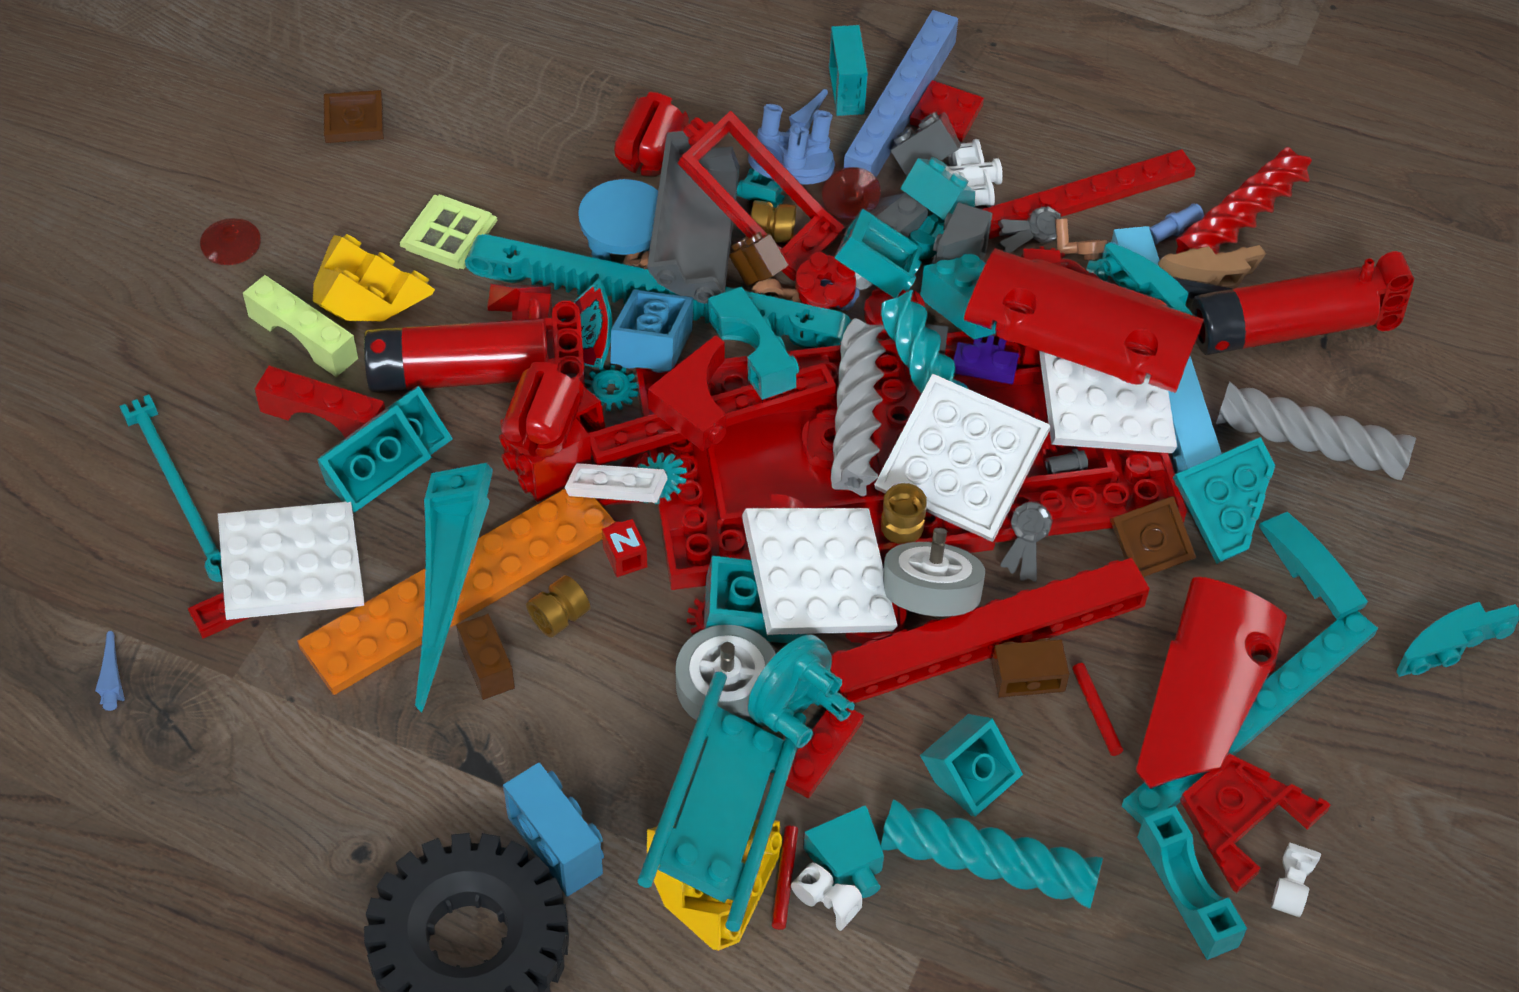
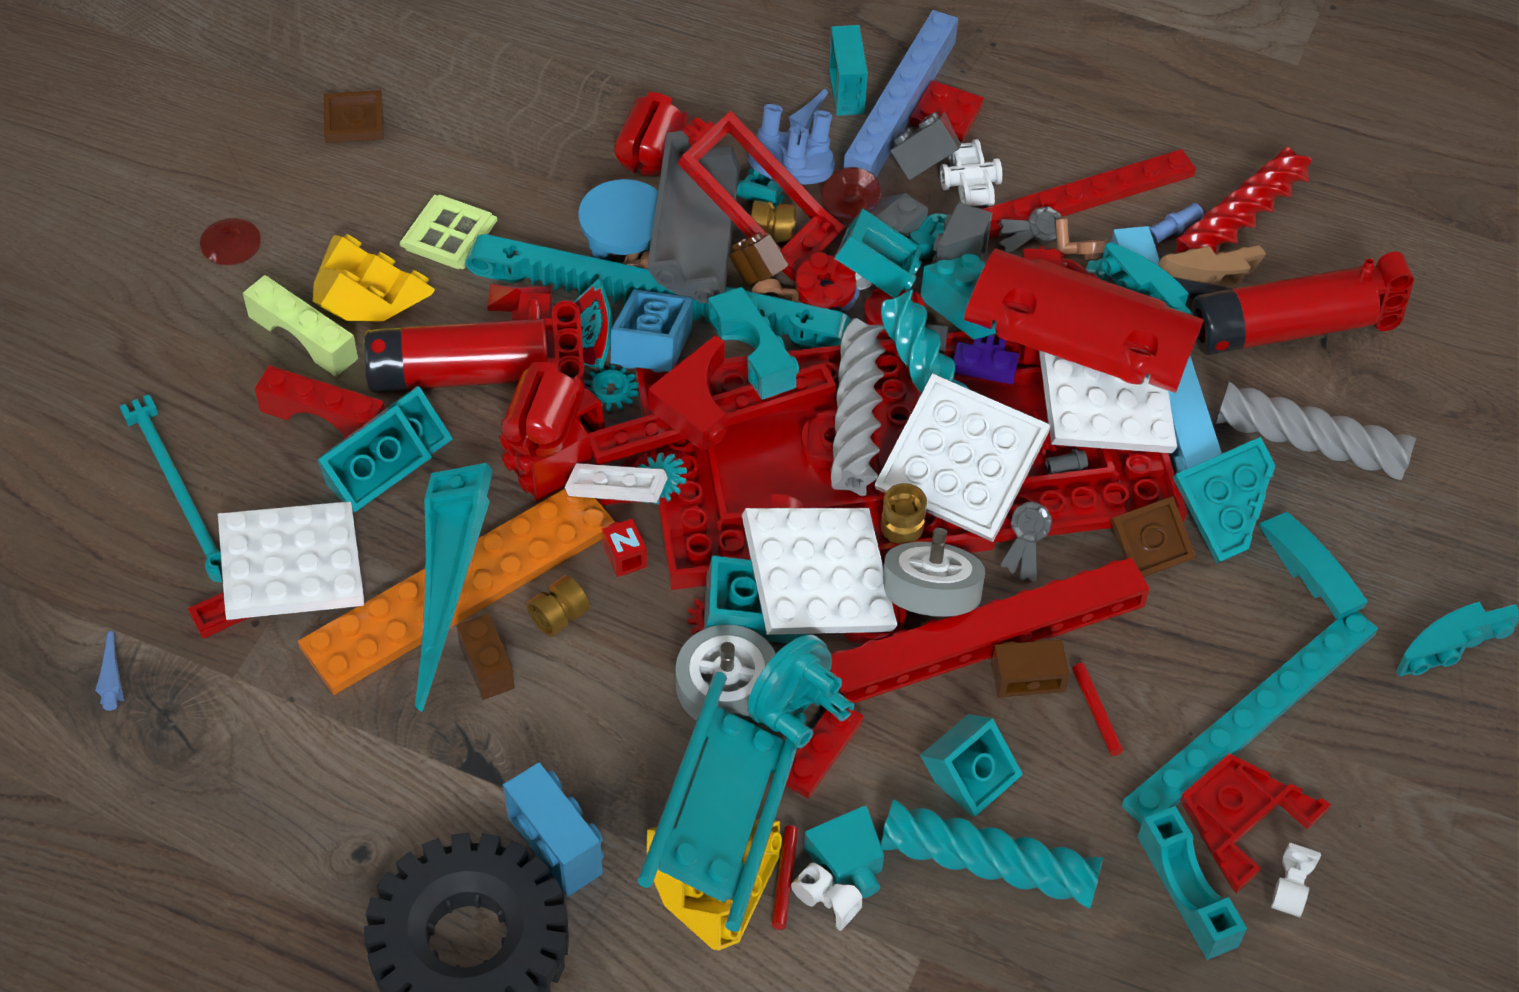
(937, 188): teal slope -> none
(1209, 680): red panel -> none

